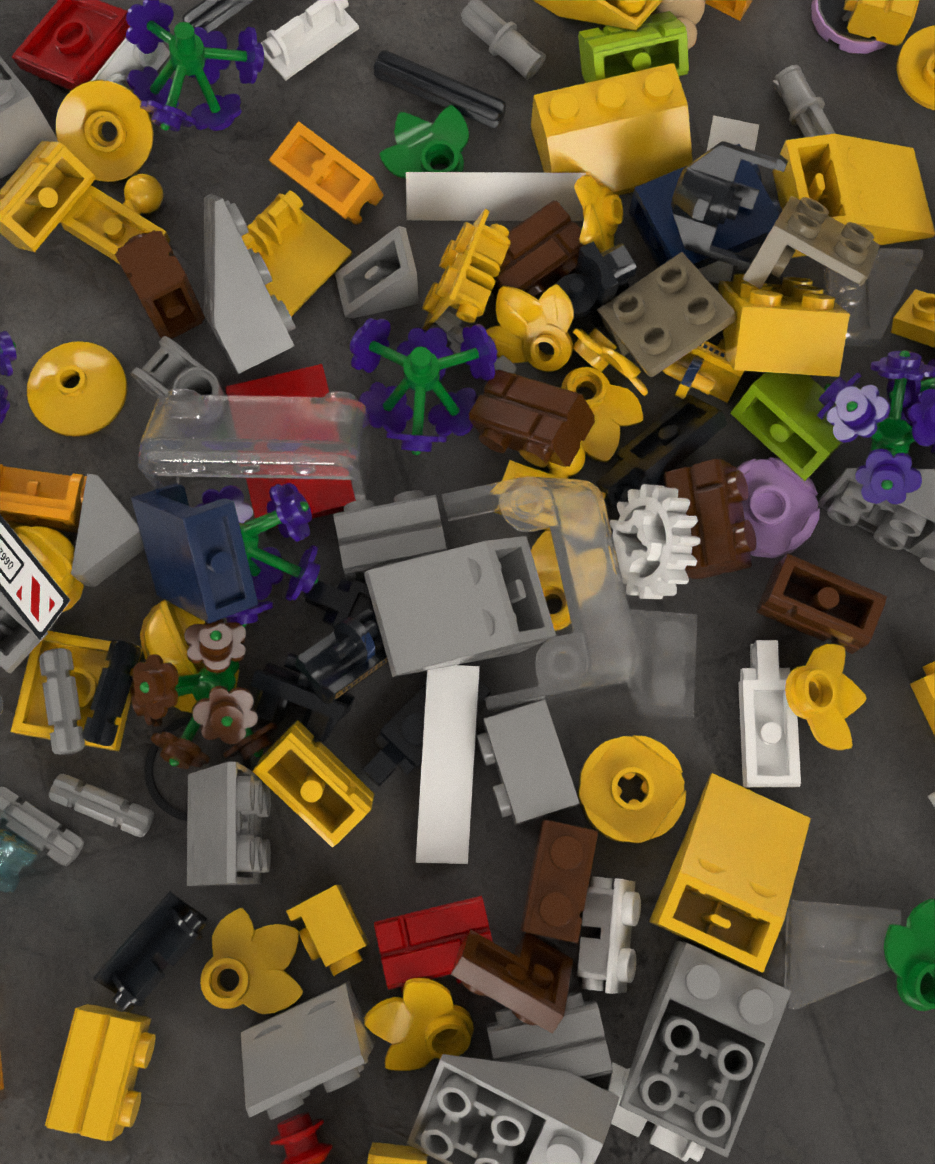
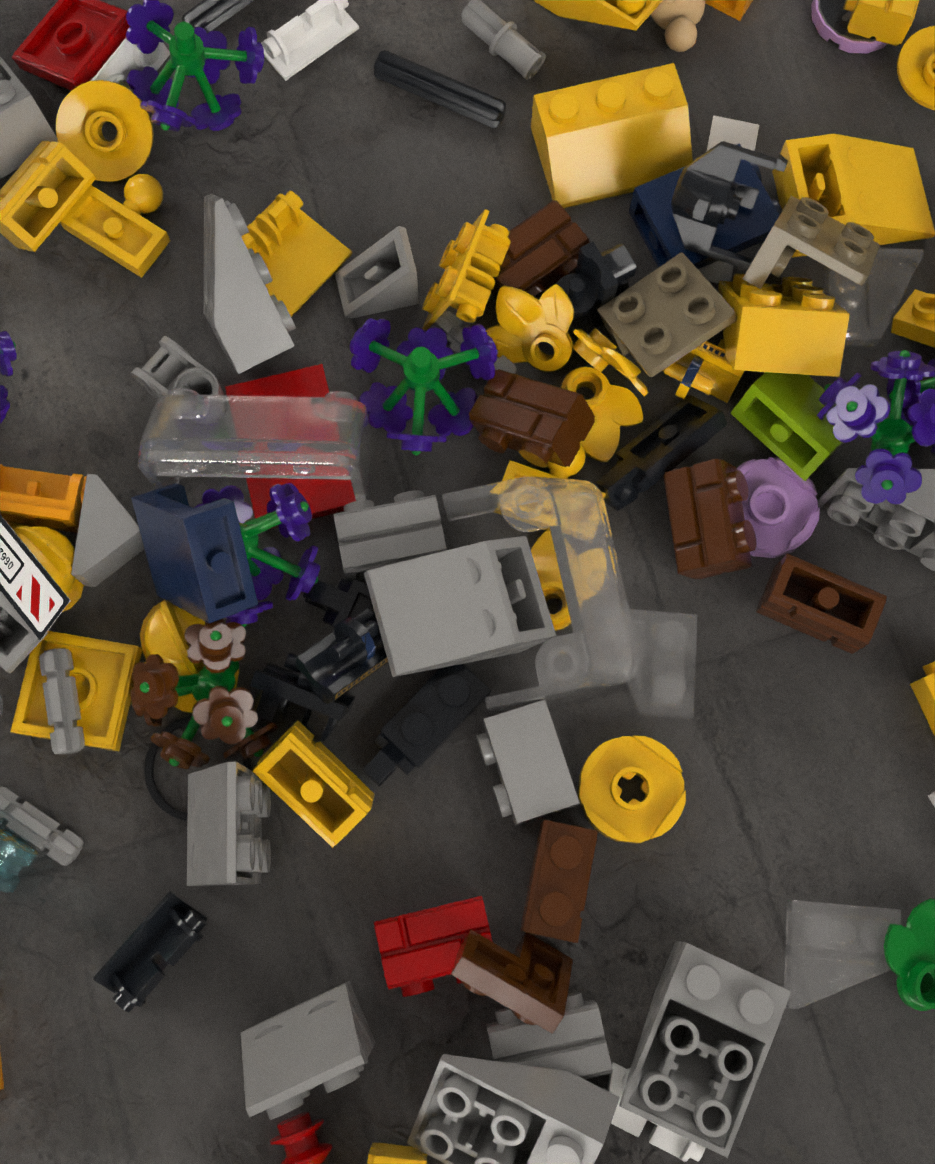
(87, 405): yellow dish -> none
(99, 1073): yellow brick -> none
(101, 805): light grey axle -> none
(111, 693): black axle -> none
(160, 284): reddish brown brick -> none
(259, 961): yellow plate -> none
(326, 173): light orange hinge -> none
(330, 929): yellow brick -> none
(420, 1025): yellow plate -> none
(427, 144): green plate -> none
(447, 765): white sticker -> none
(504, 194): white sticker -> none
(600, 212): yellow plate -> none
(611, 955): white hinge -> none
(624, 51): lime brick -> none
(654, 541): white gear -> none
(733, 874): yellow slope -> none
(767, 722): white hinge -> none
(802, 103): light grey axle -> none
(825, 696): yellow plate -> none

